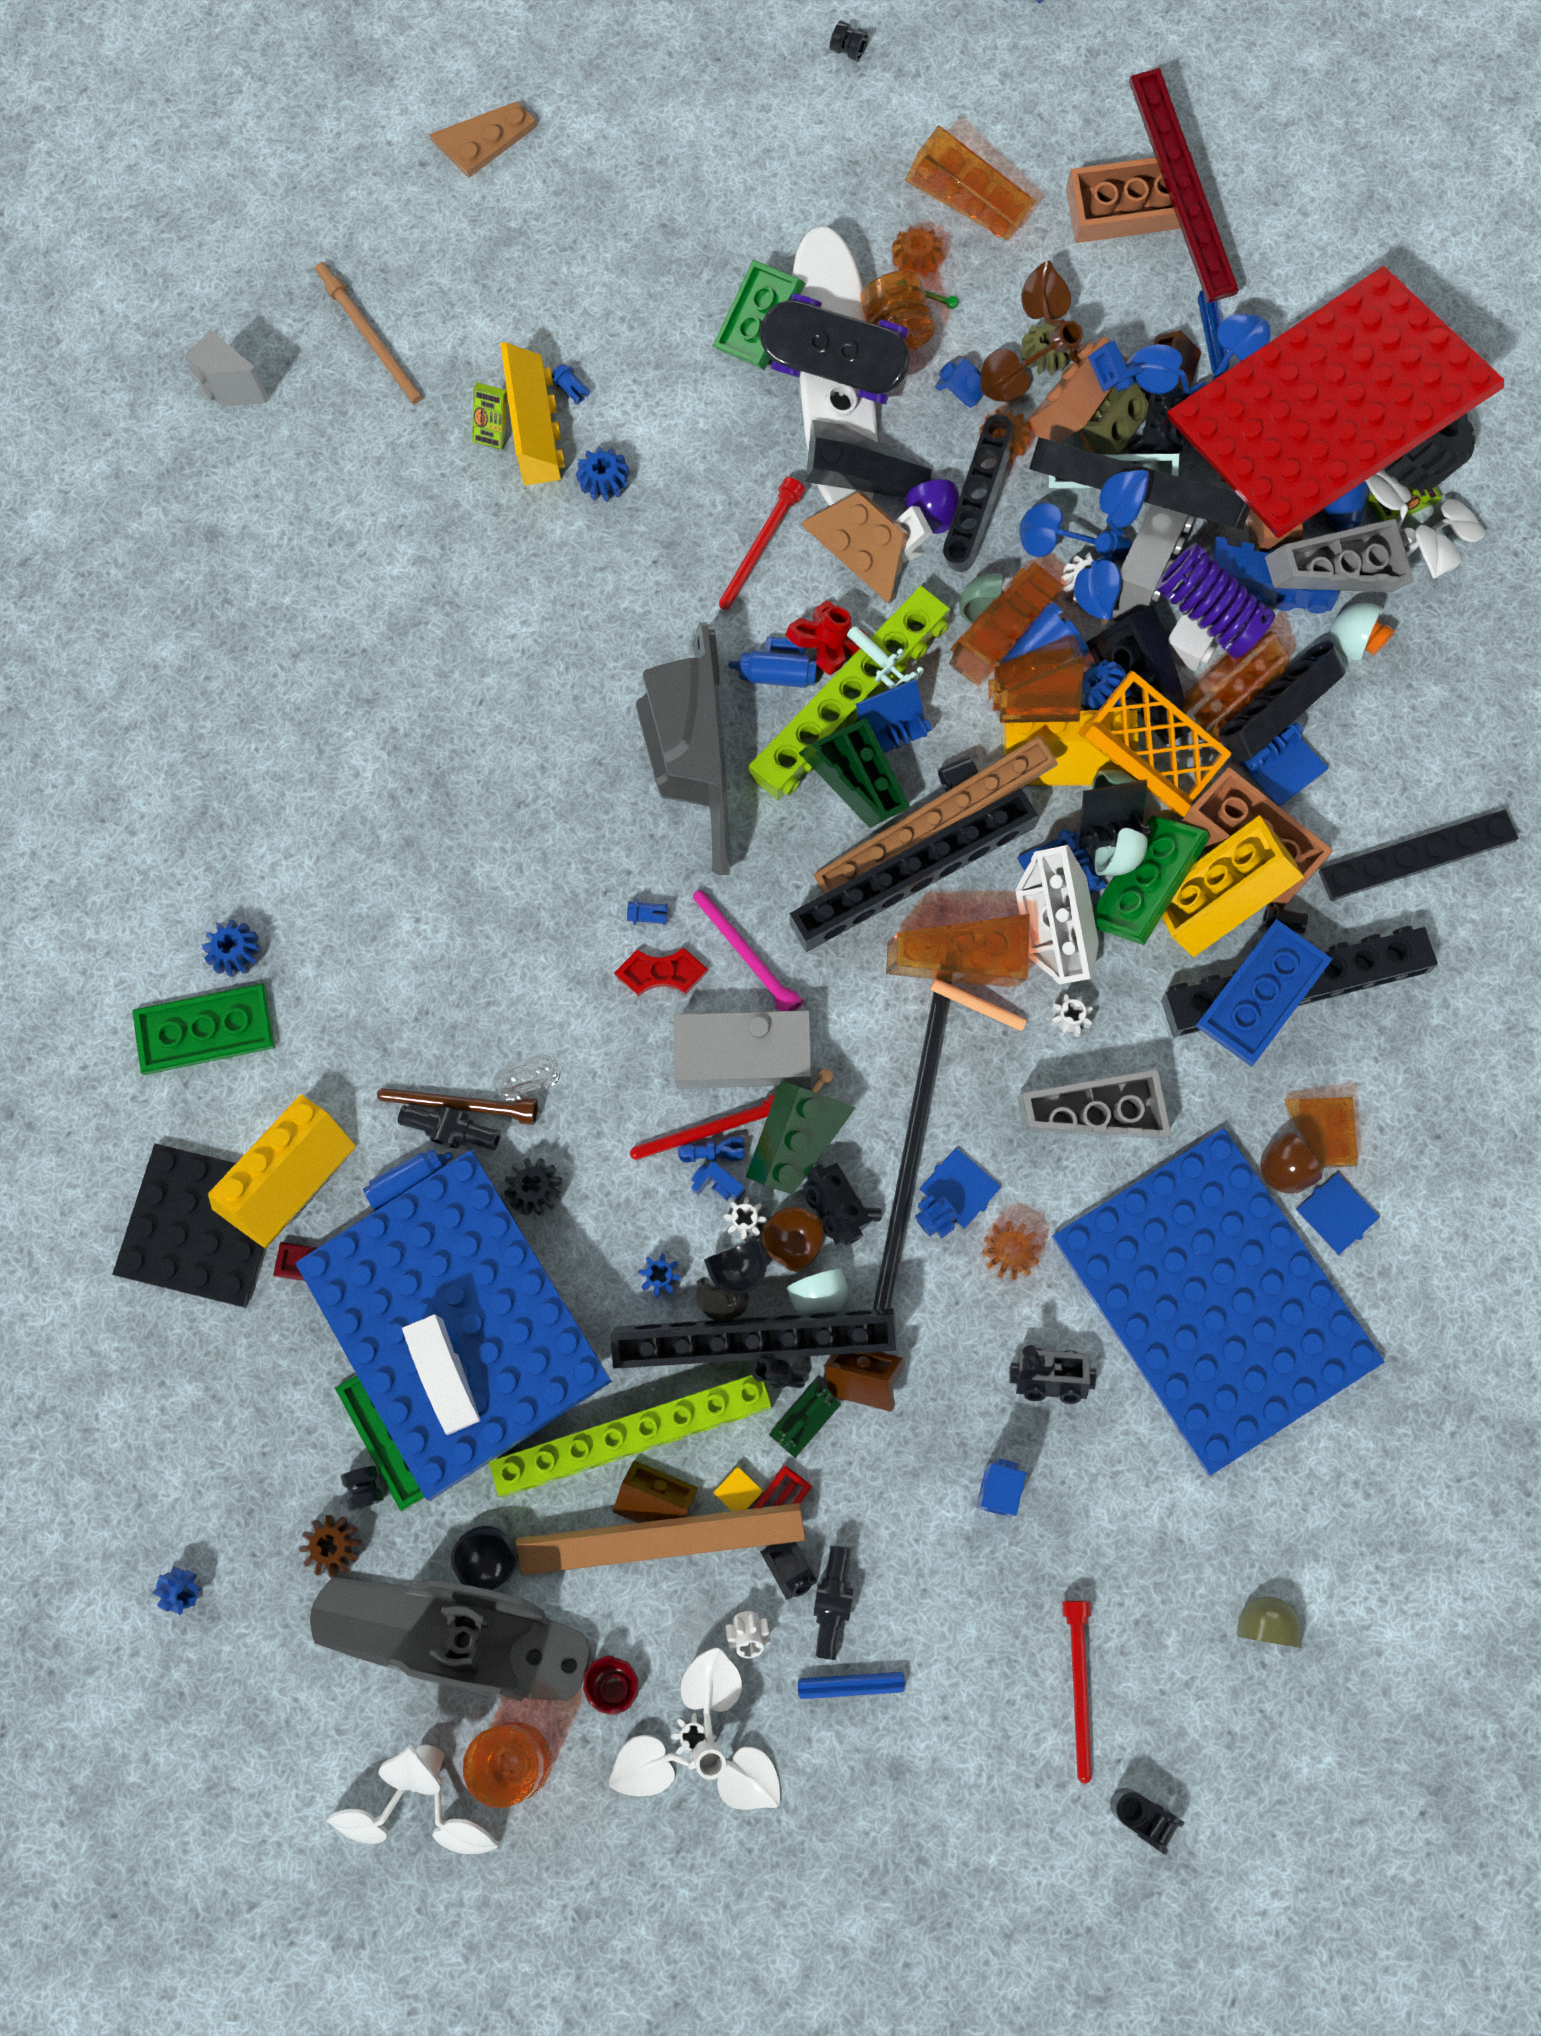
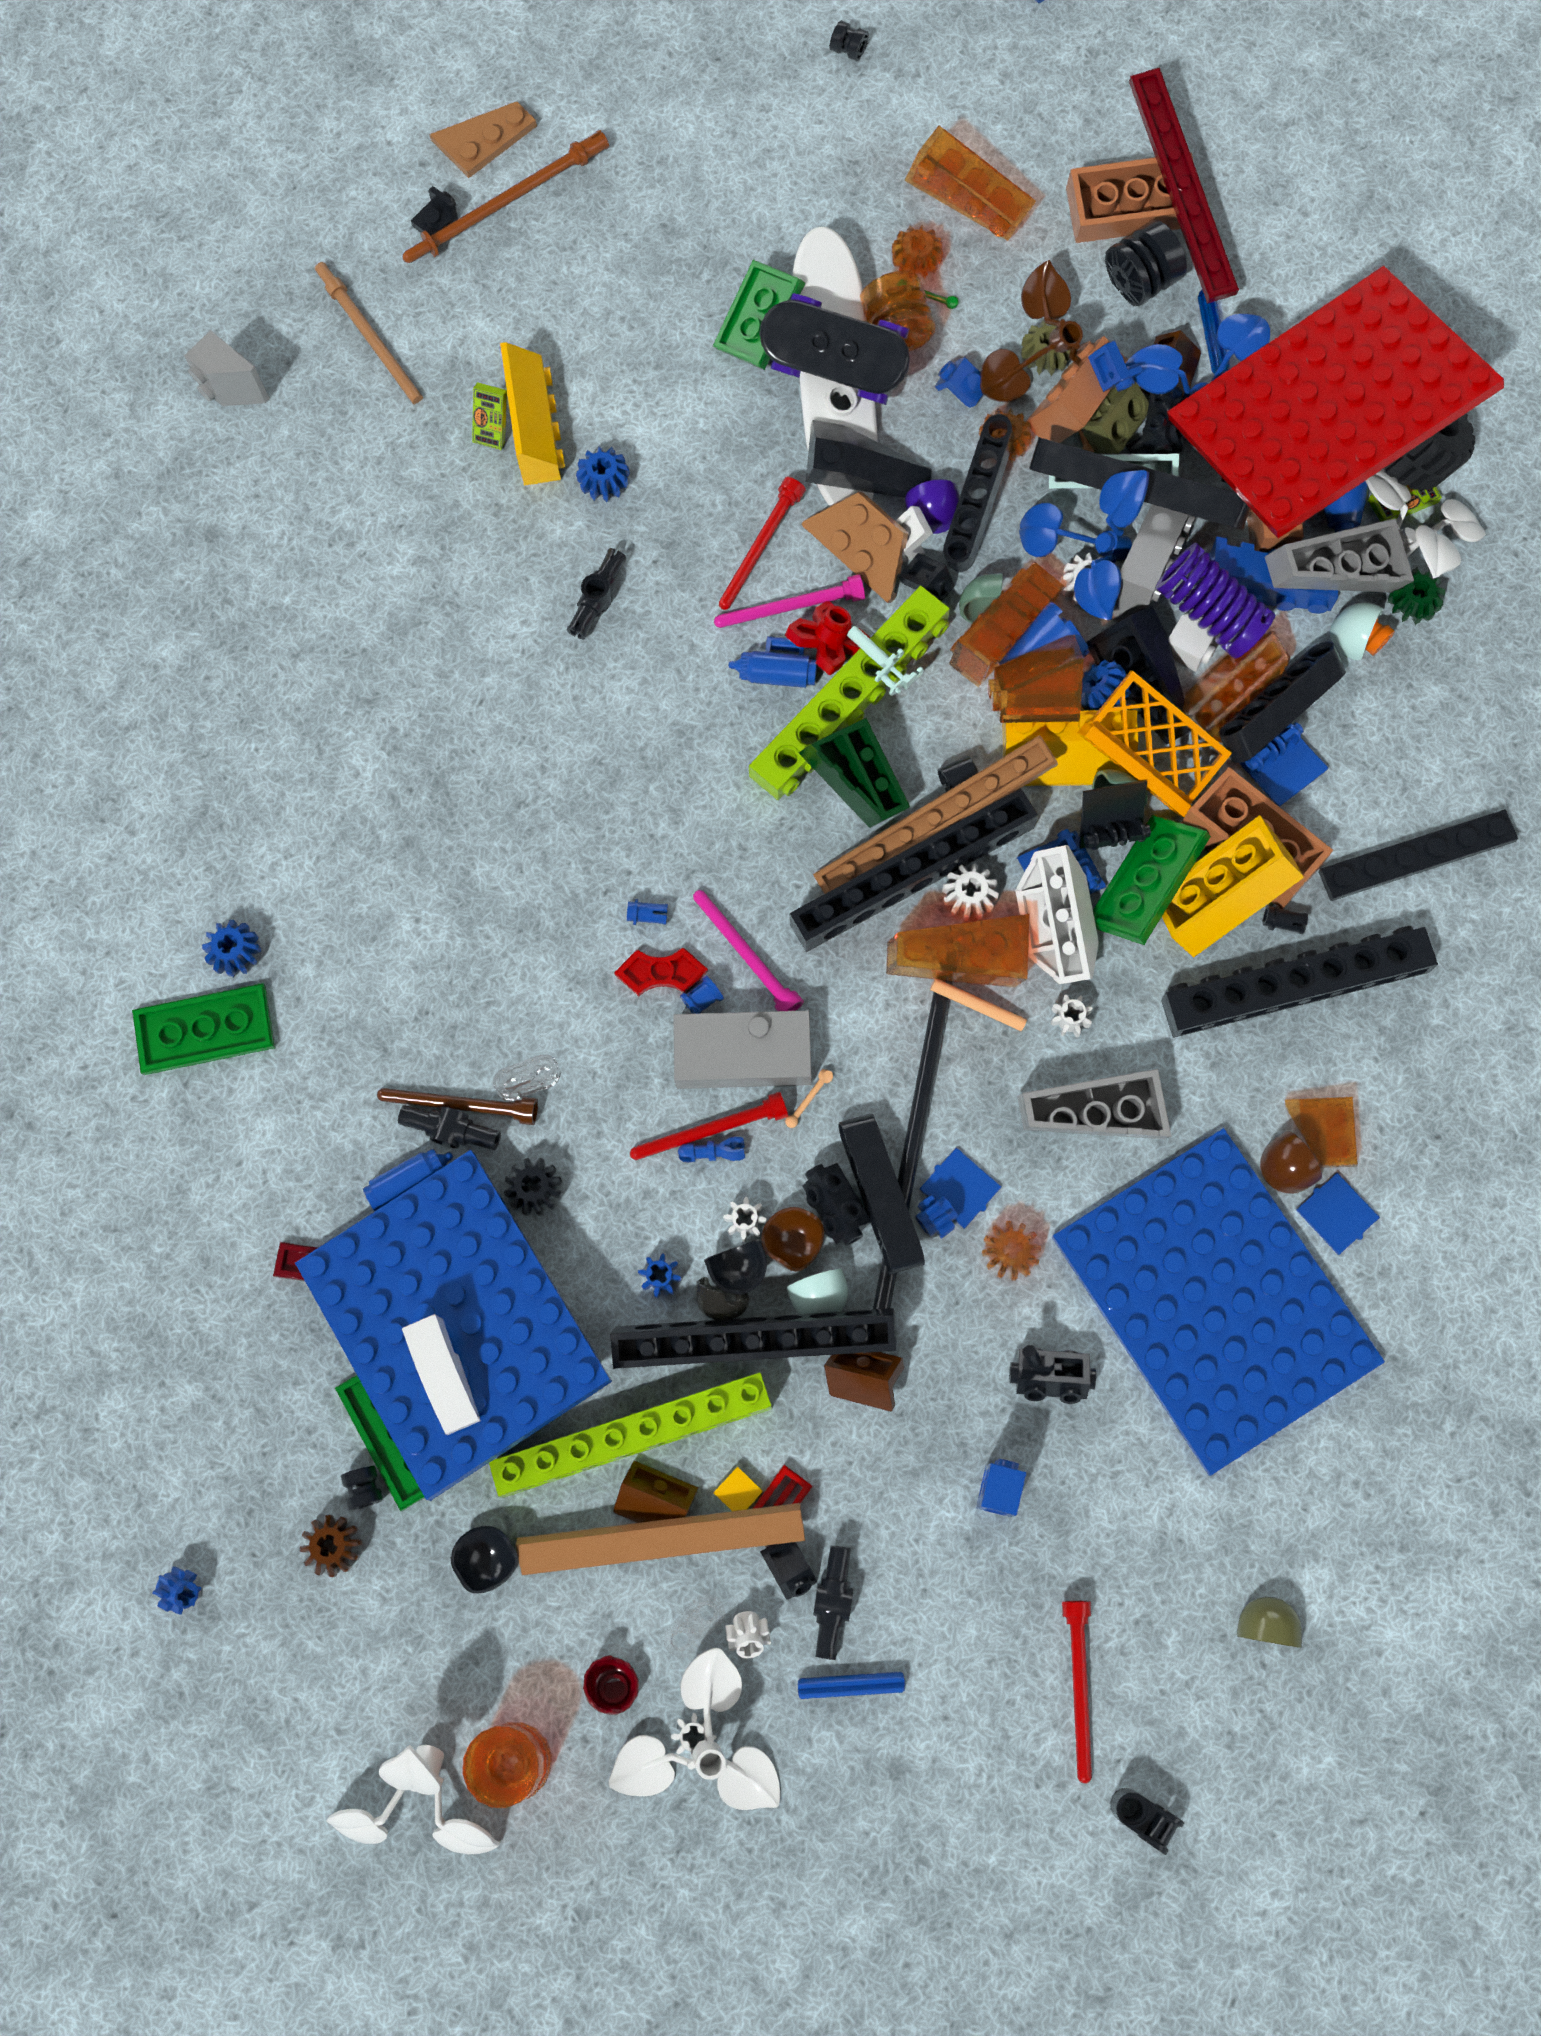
(179, 1239): black plate -> none
(281, 1171): yellow slope -> none
(437, 213): none -> black bracket
(452, 1637): dark grey piece -> none
(565, 377): blue pin -> none
(578, 154): none -> dark orange bar
(591, 606): none -> black pin
(686, 738): dark grey piece -> none
(702, 996): none -> blue bush
(724, 1186): blue bracket -> none
(778, 1373): black axle -> none
(795, 1136): dark green wedge -> none
(805, 1419): dark green hinge -> none
(849, 590): none -> dark pink piece
(881, 1194): none -> black beam
(895, 715): blue hinge -> none
(929, 574): none -> black bracket
(983, 894): none -> white gear
(1123, 858): light aqua helmet -> none
(1146, 262): none -> black wheel
(1263, 993): blue plate -> none
(1420, 607): none -> dark green gear

